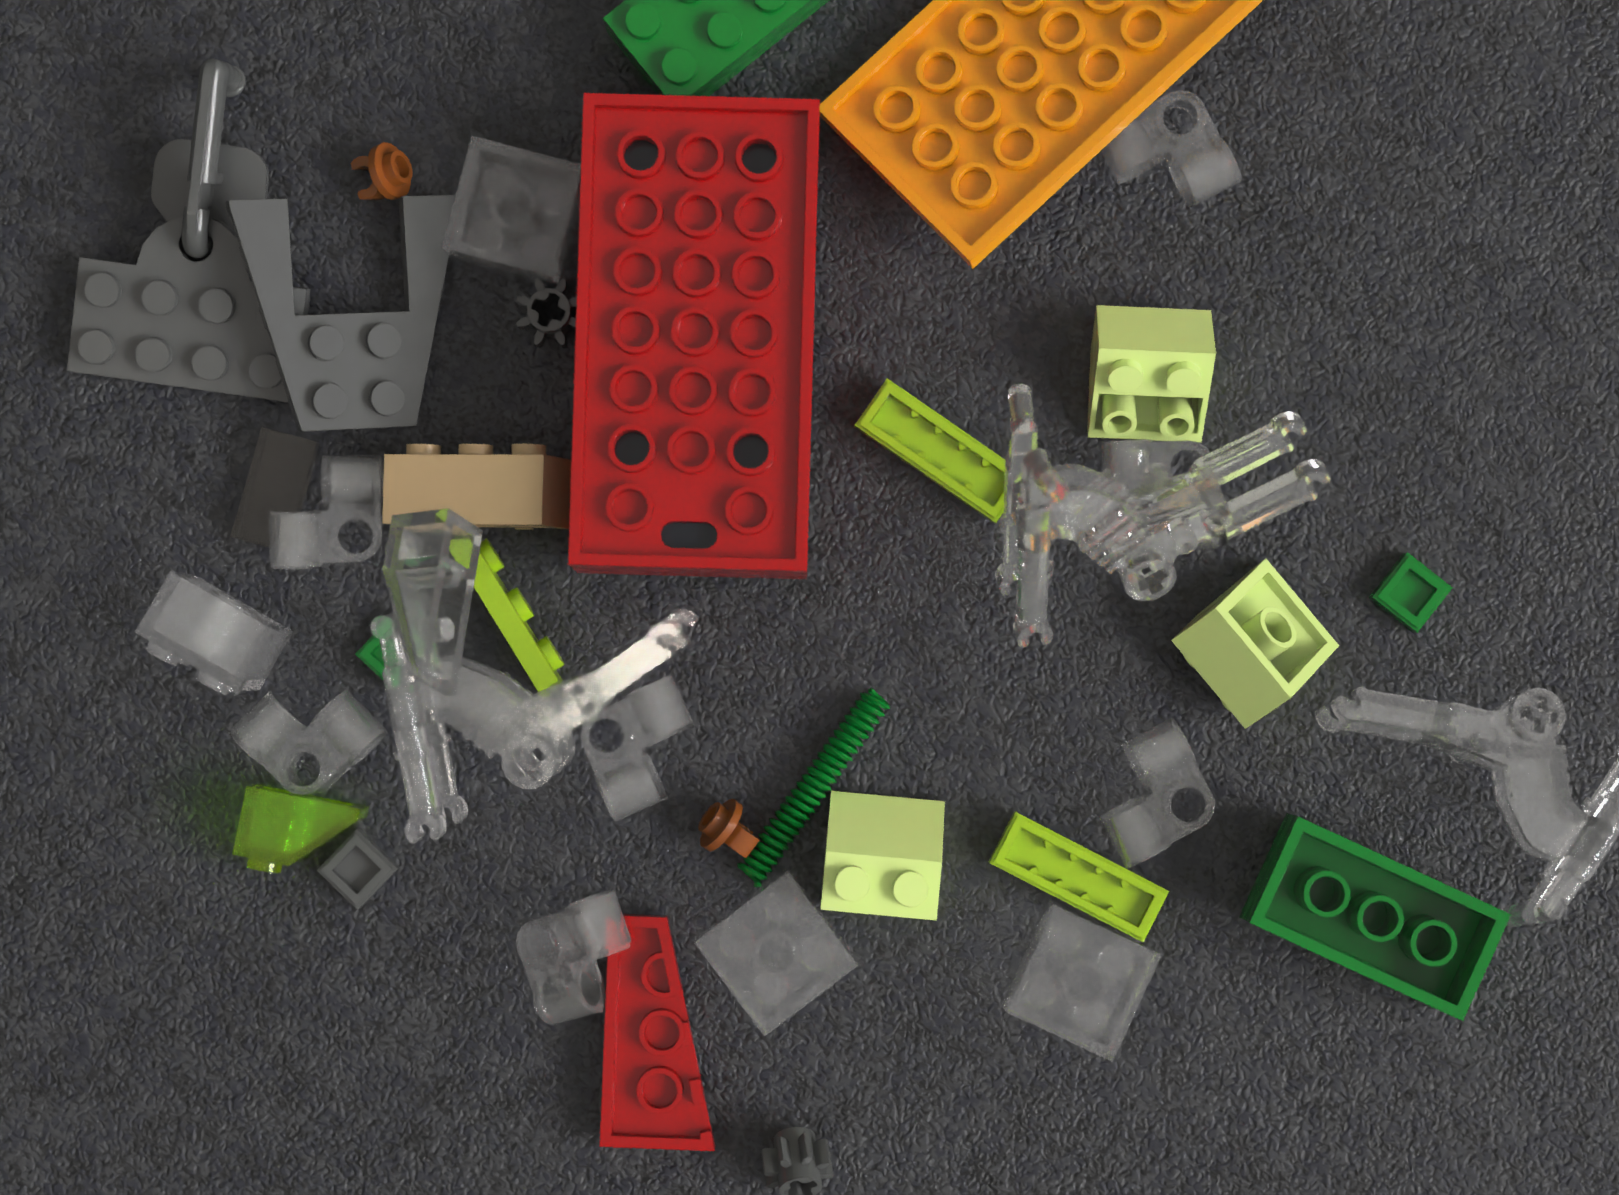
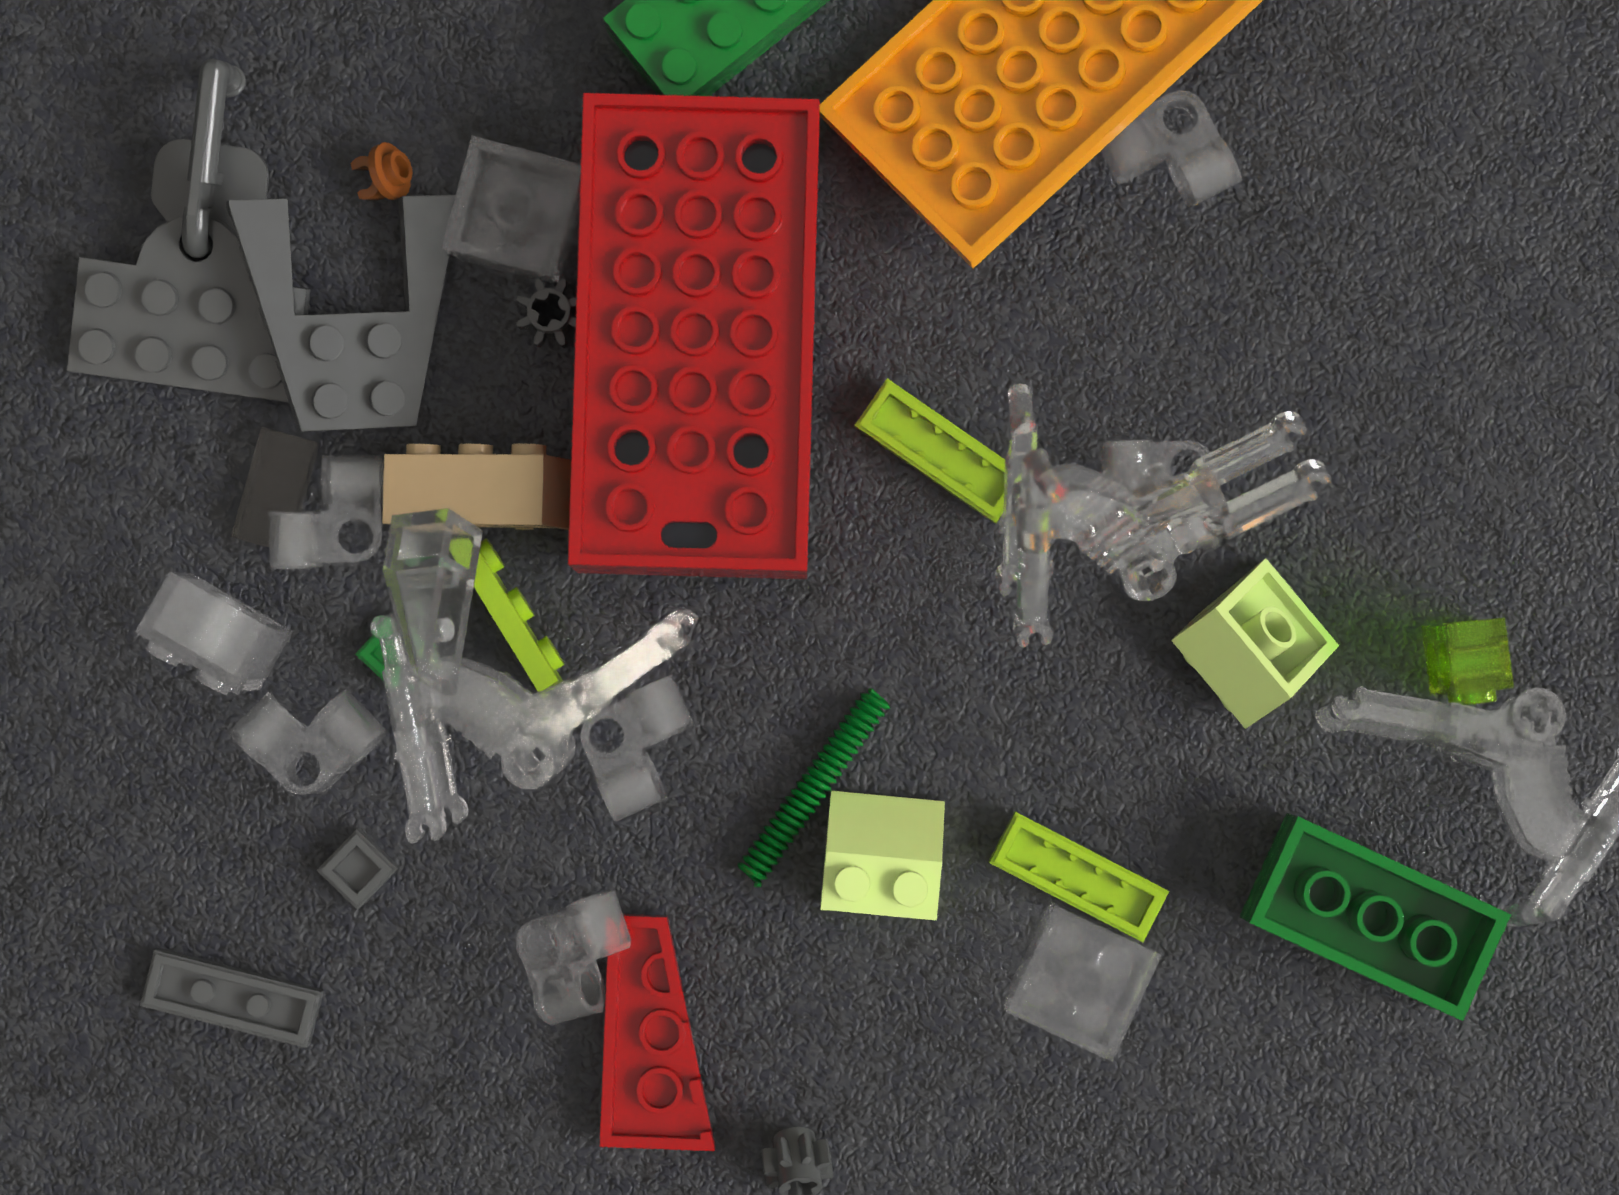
(231, 997): none -> dark grey tile
(288, 827): clear neon green slope -> none
(722, 825): dark orange plate -> none
(776, 951): clear brick -> none
(1146, 822): clear piece -> none
(1150, 373): yellowish green slope -> none
(1410, 592): green tile -> none
(1468, 659): none -> clear neon green brick

